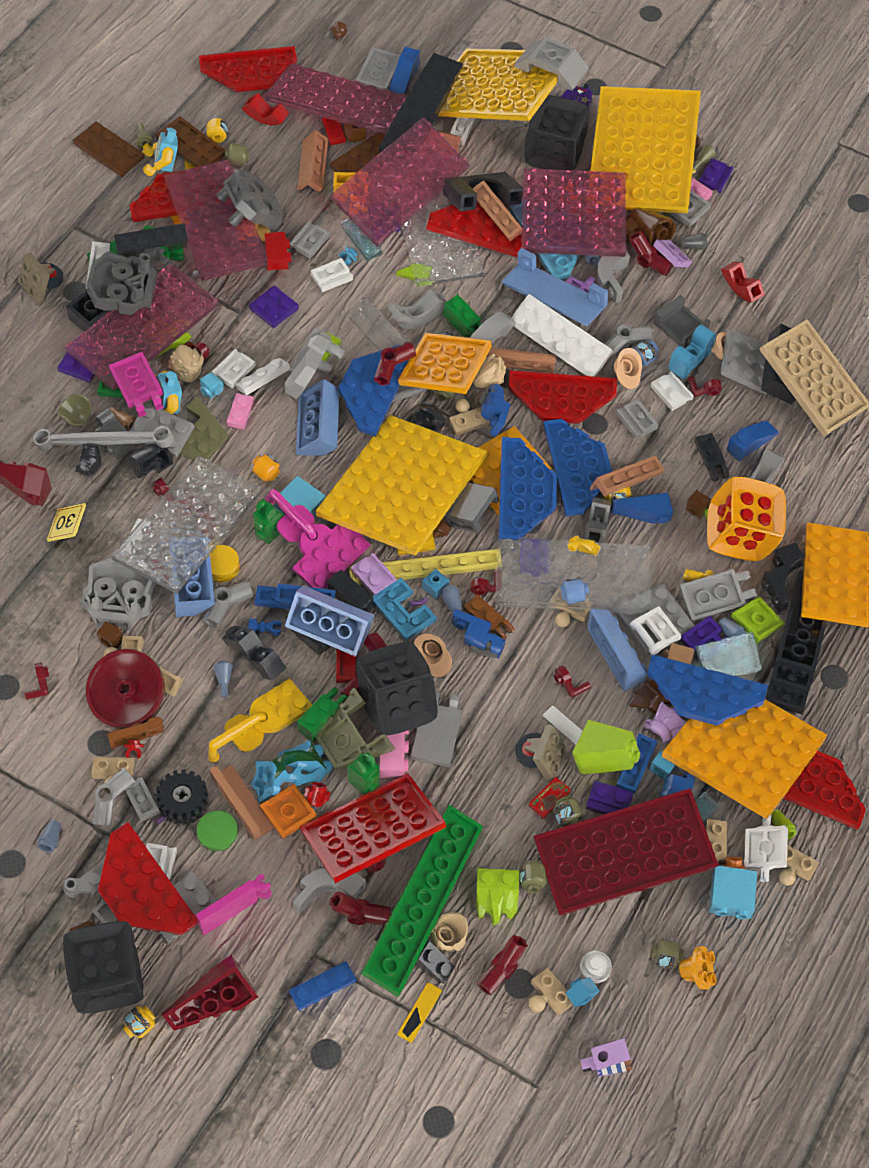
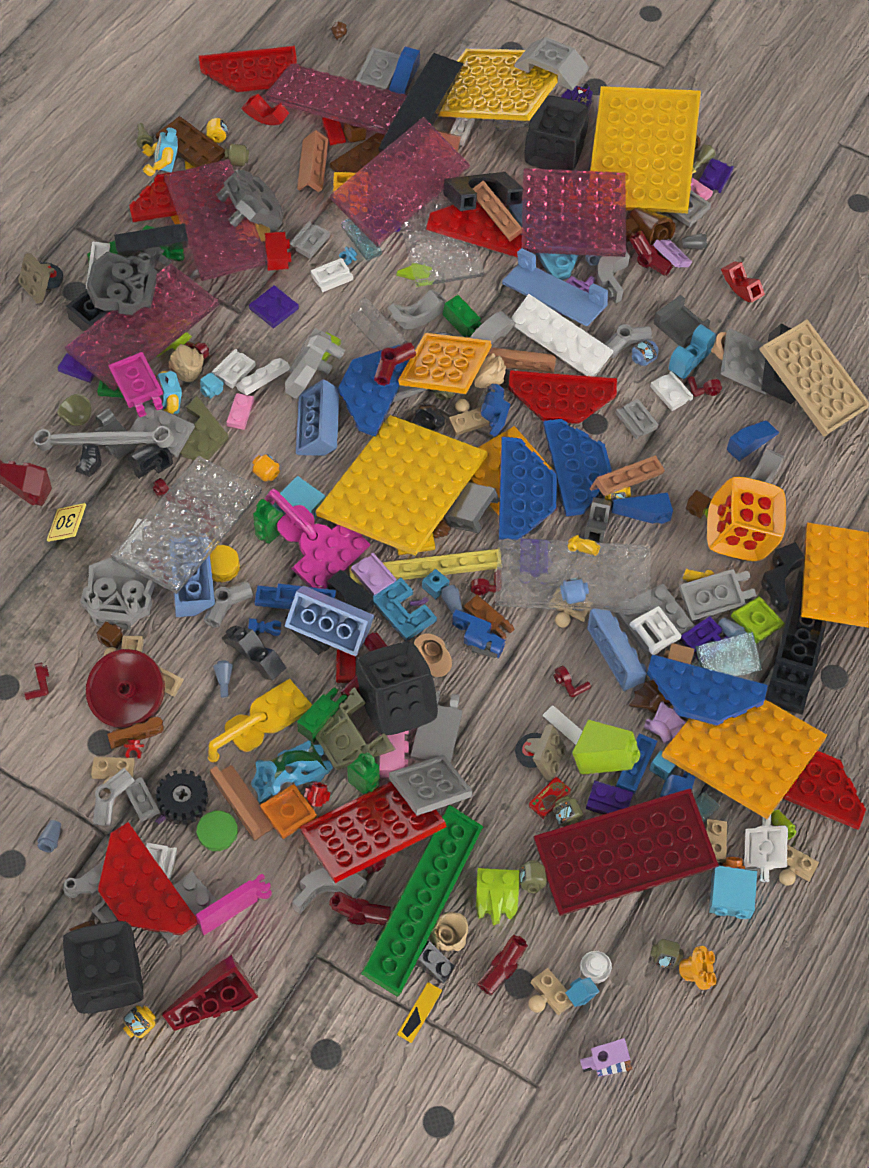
(108, 149): reddish brown plate -> none
(123, 418): medium nougat cone -> none
(322, 985): blue plate -> none
(430, 785): none -> light grey plate
(628, 368): light nougat piece -> none
(711, 456): black hinge -> none

